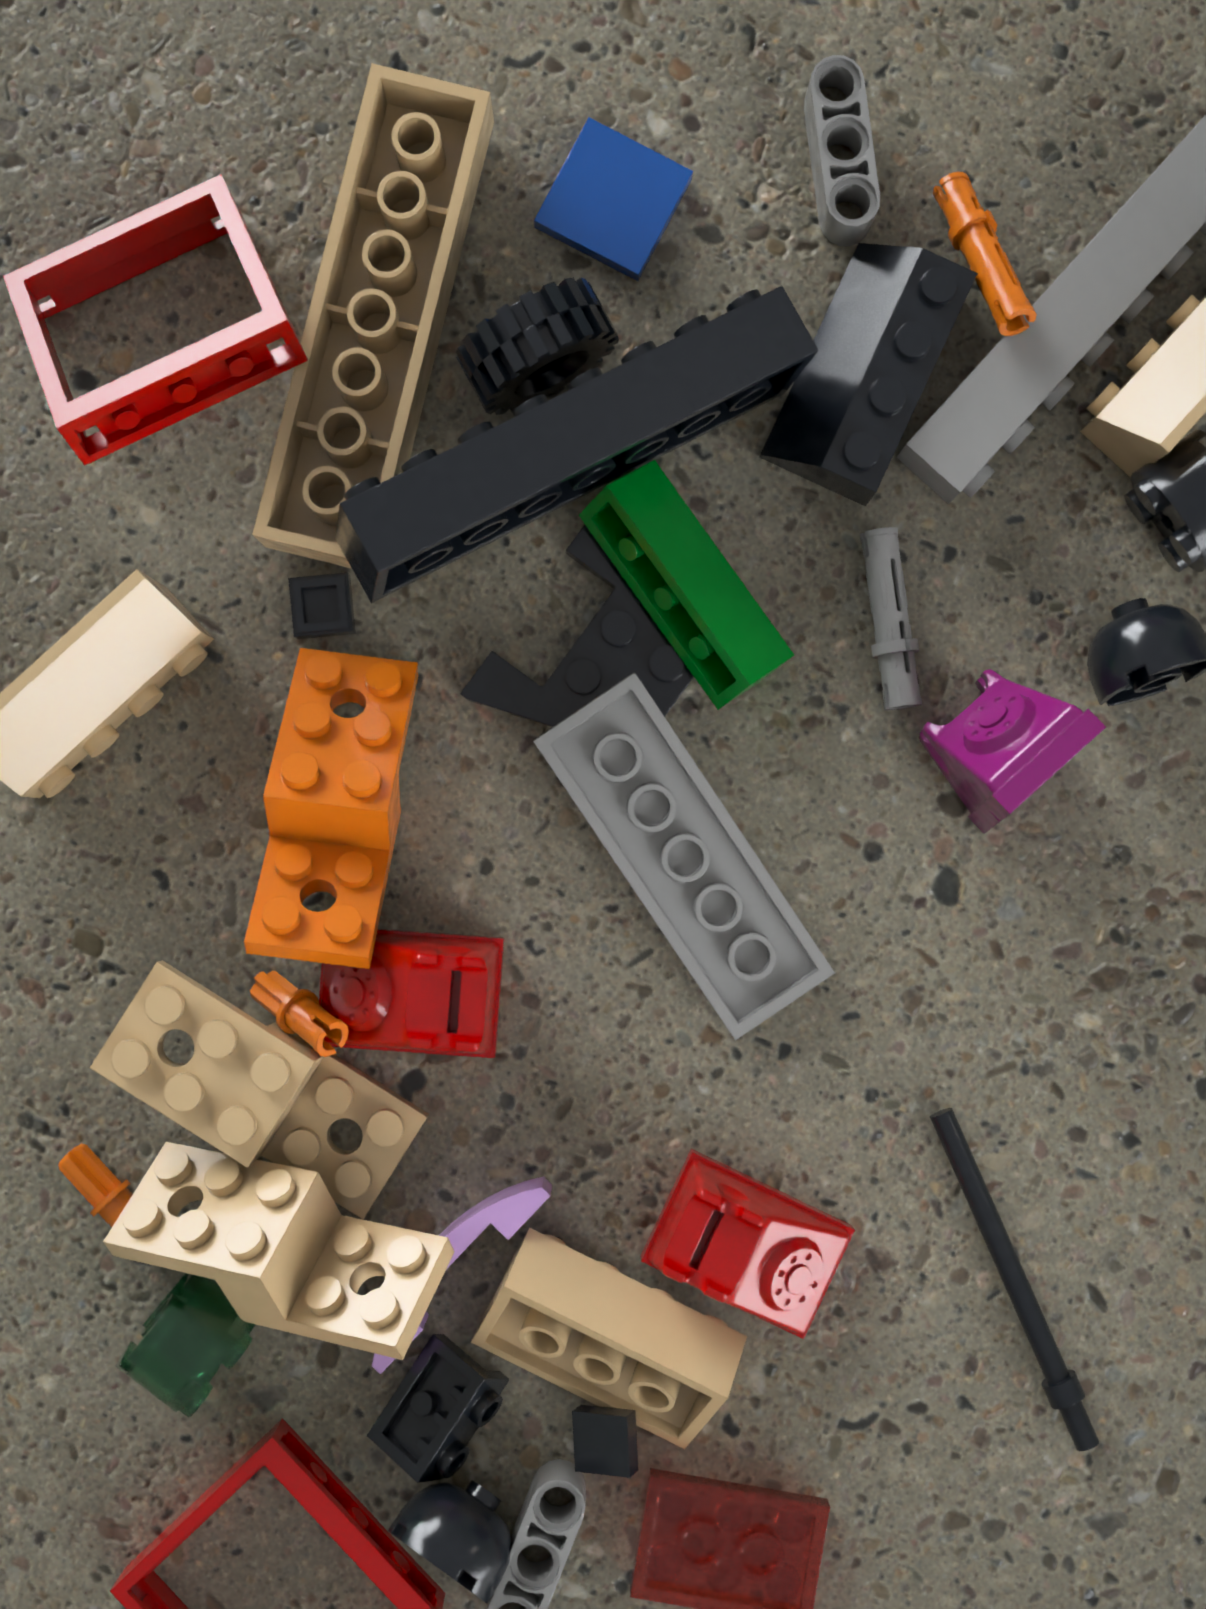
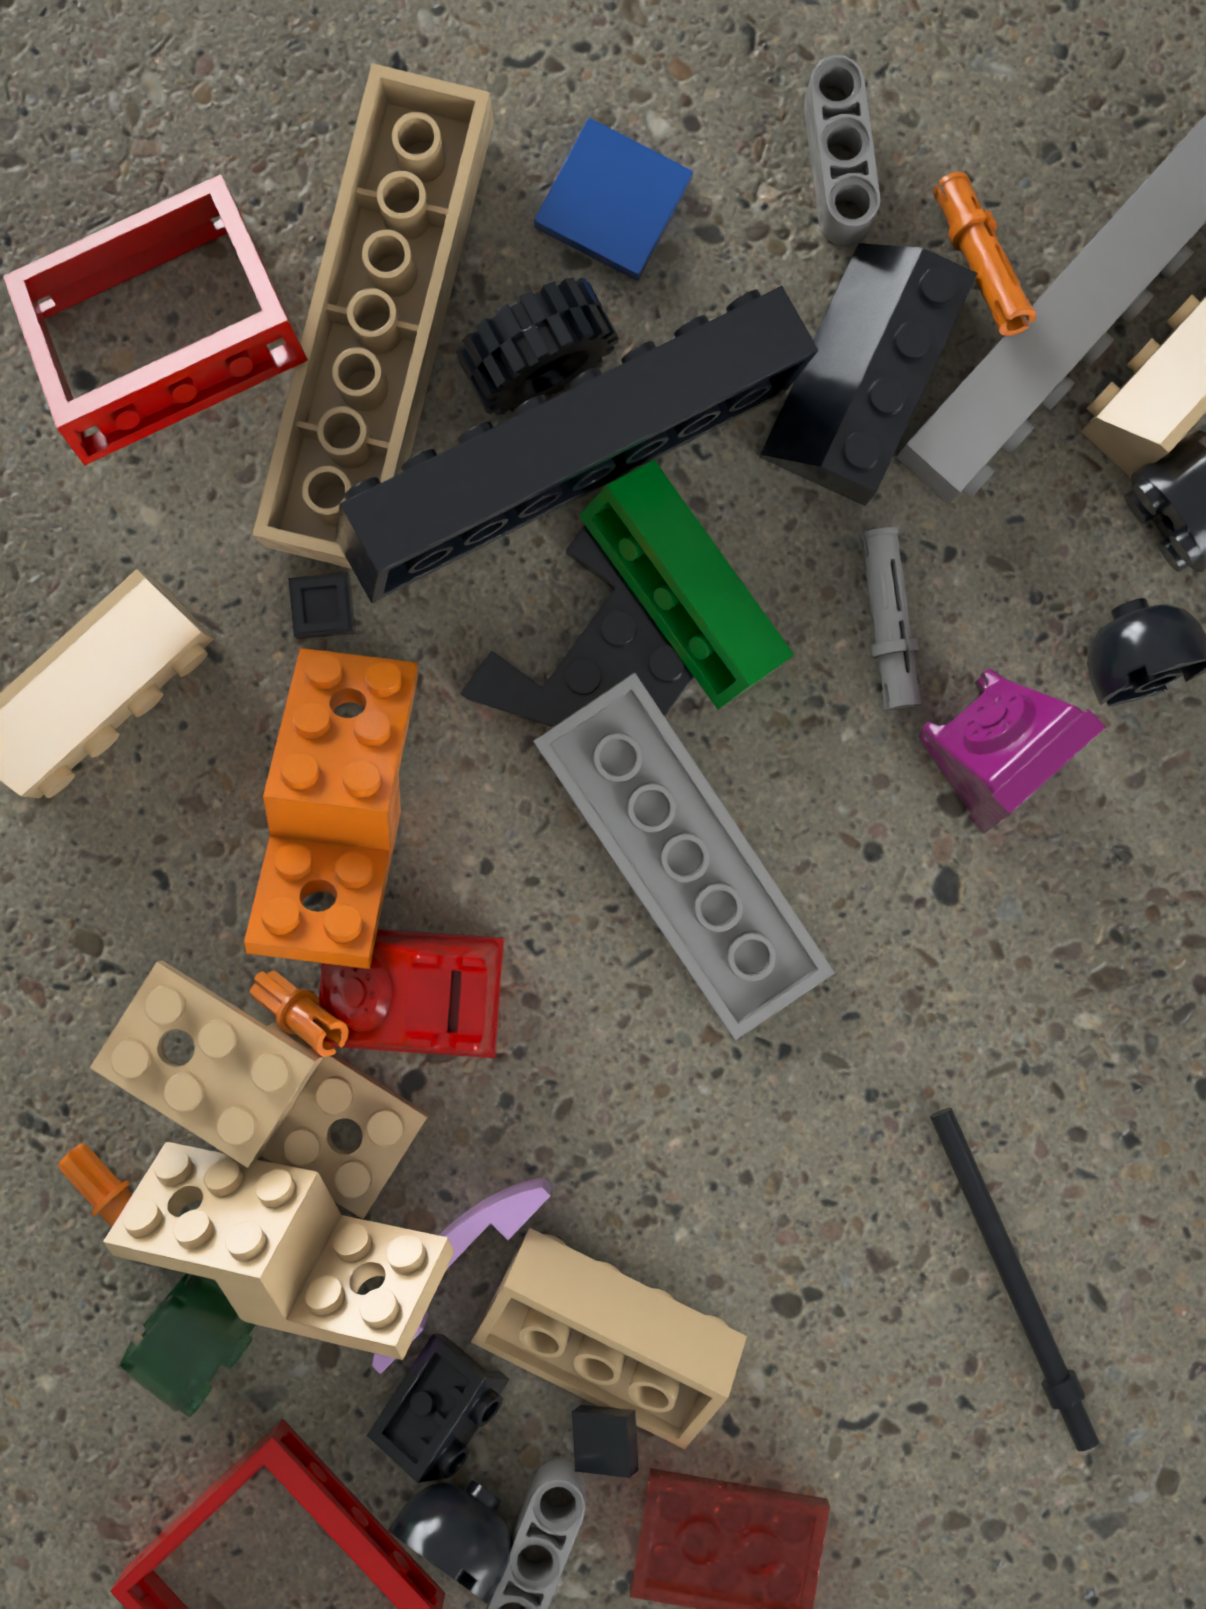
(747, 1244): red piece -> none

